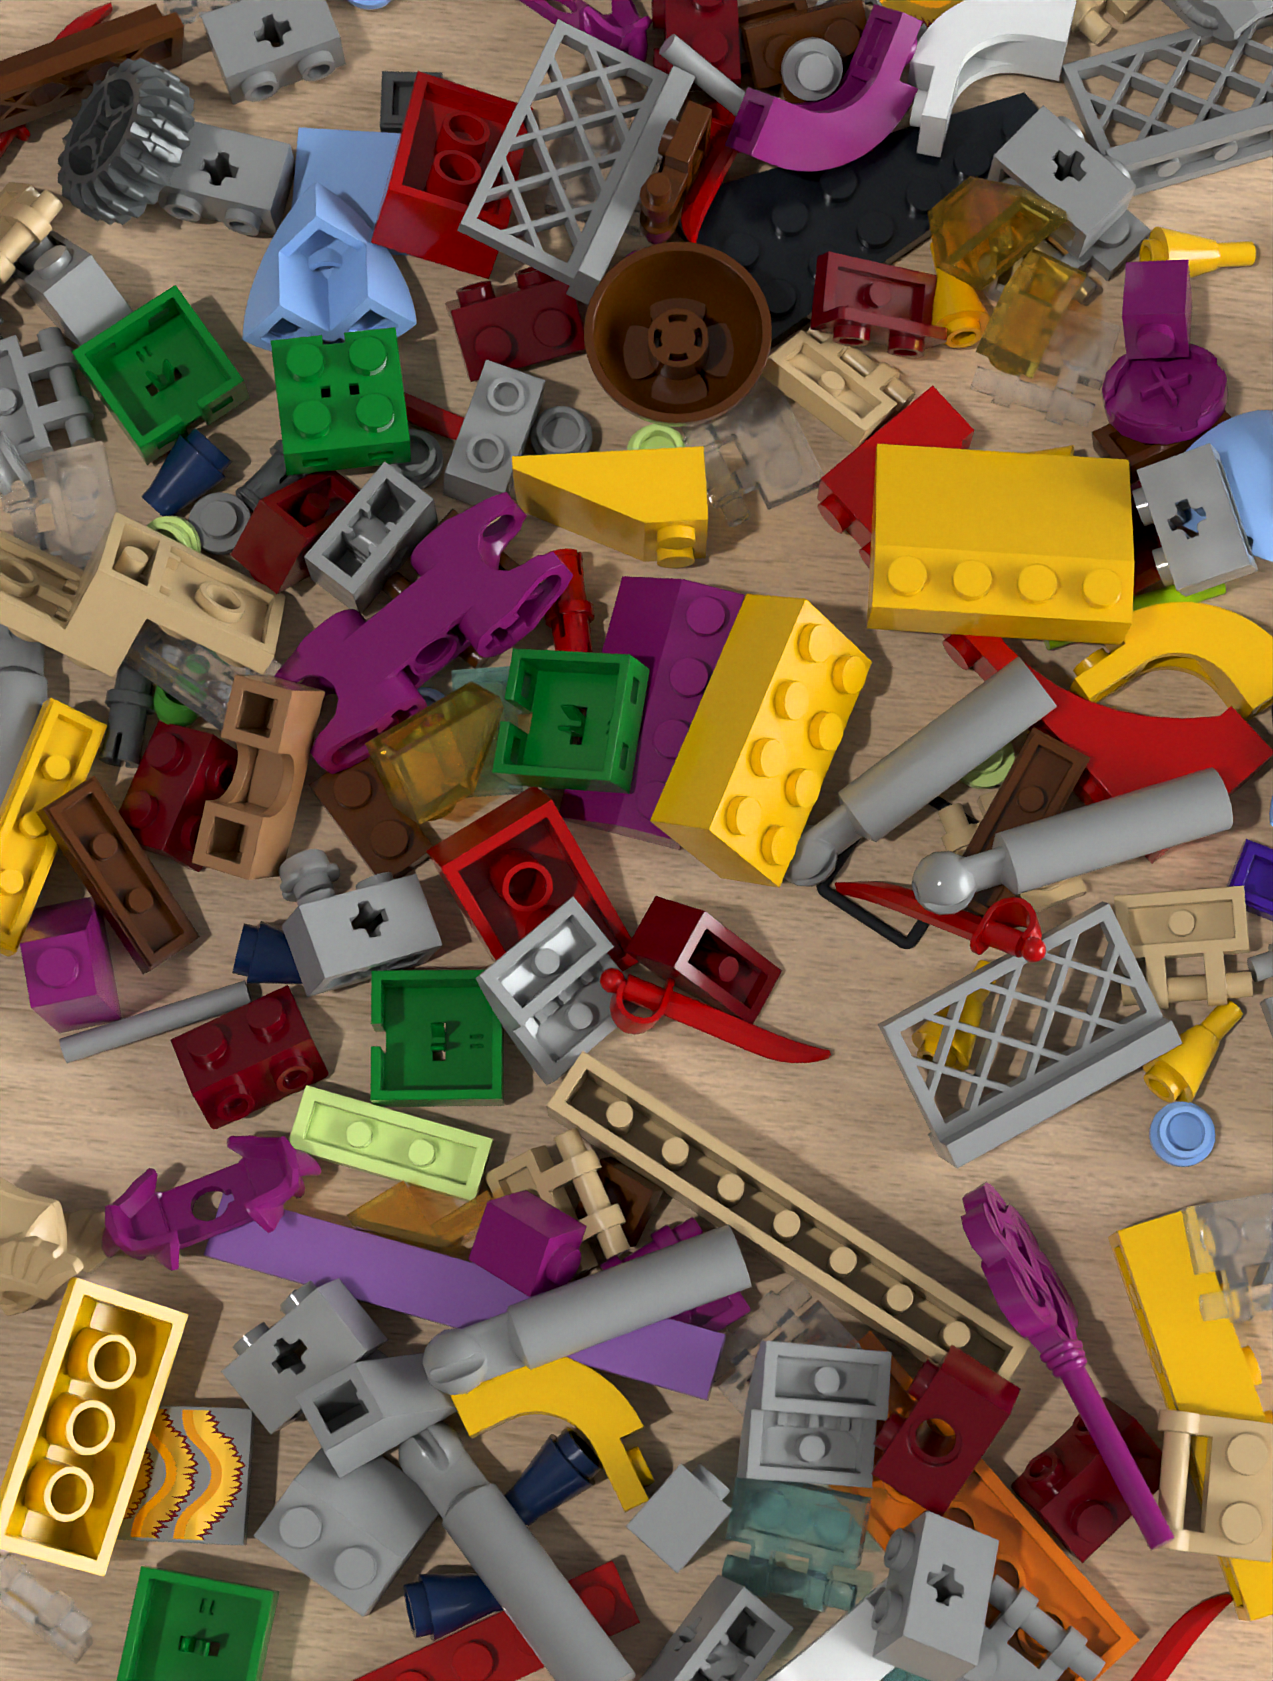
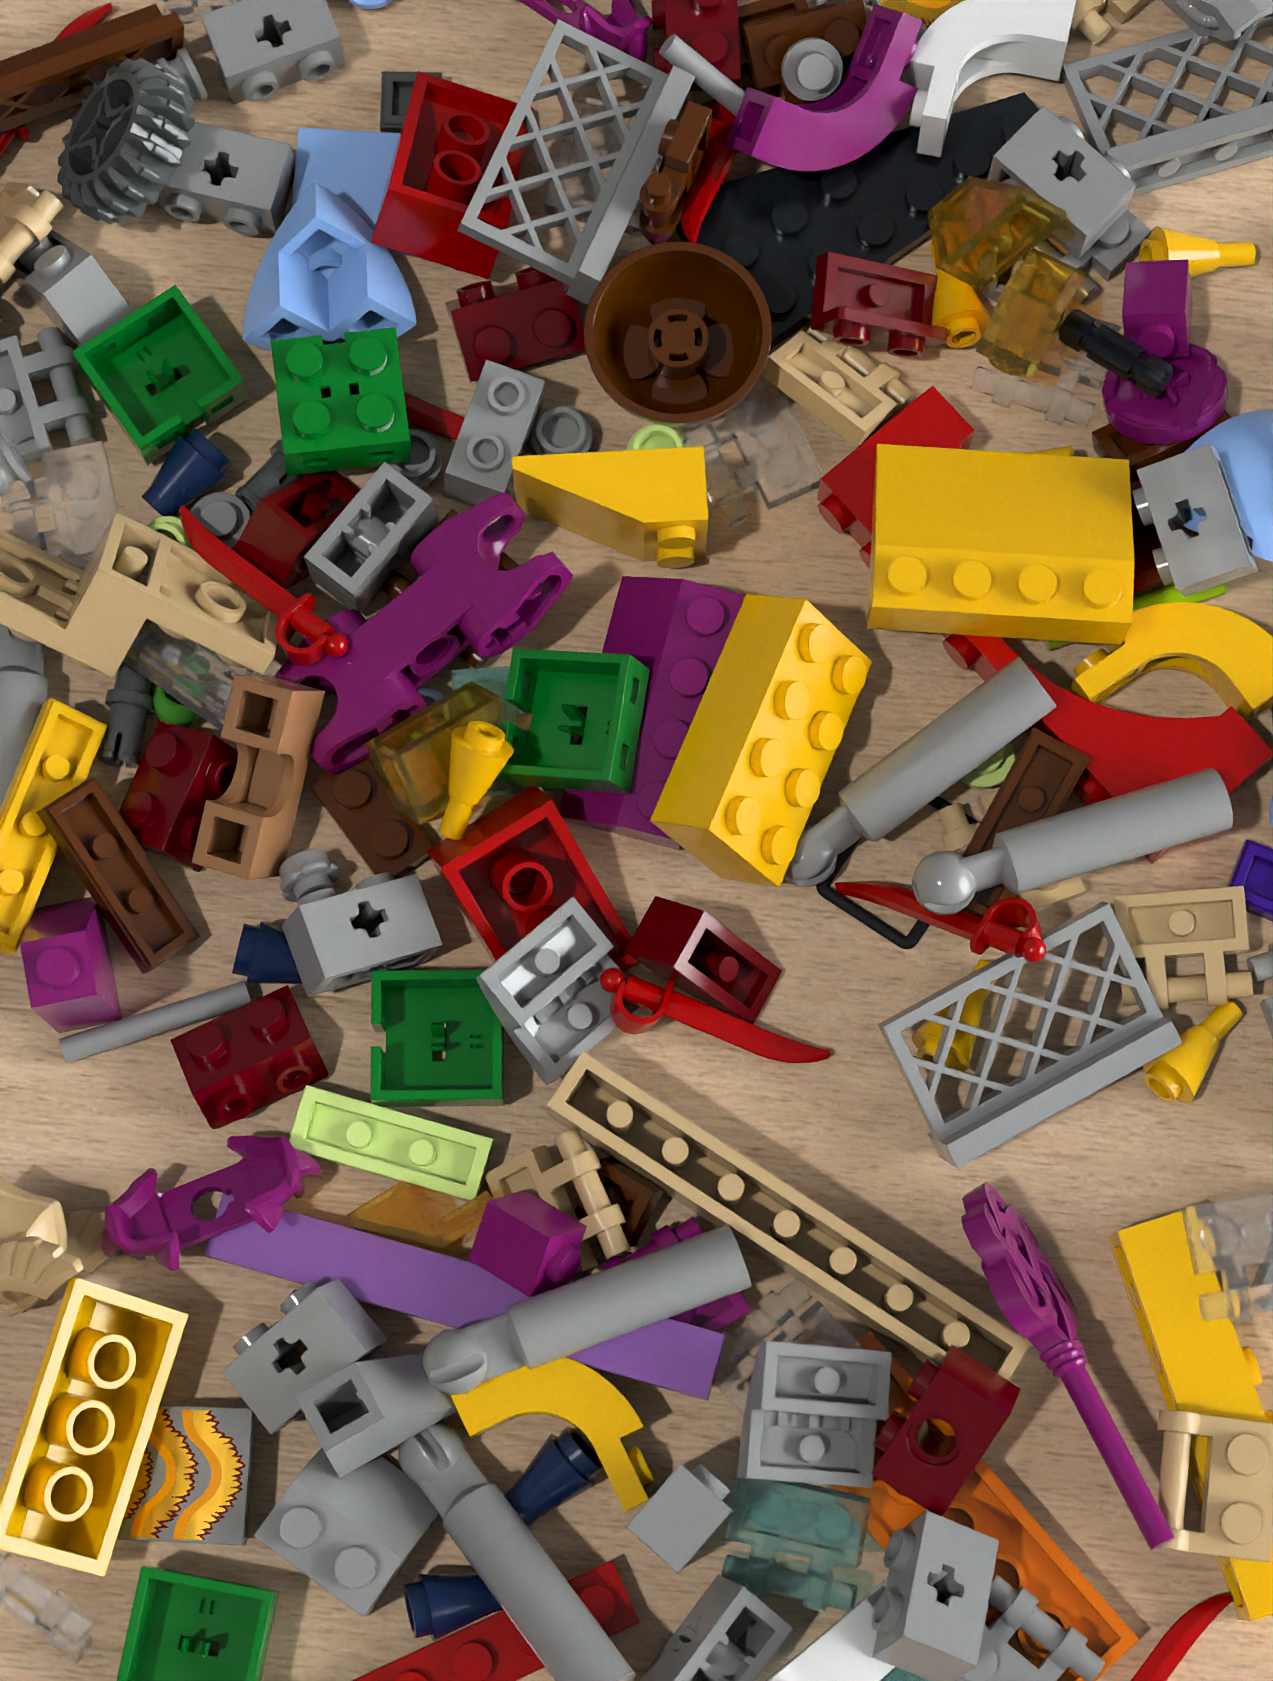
(185, 69): none -> light grey bush
(292, 612): none -> red sword
(475, 761): none -> yellow cone
(571, 612): red pin -> none
(1076, 1490): dark red bracket -> none
(1115, 352): none -> black axle
(1182, 1134): light blue plate -> none

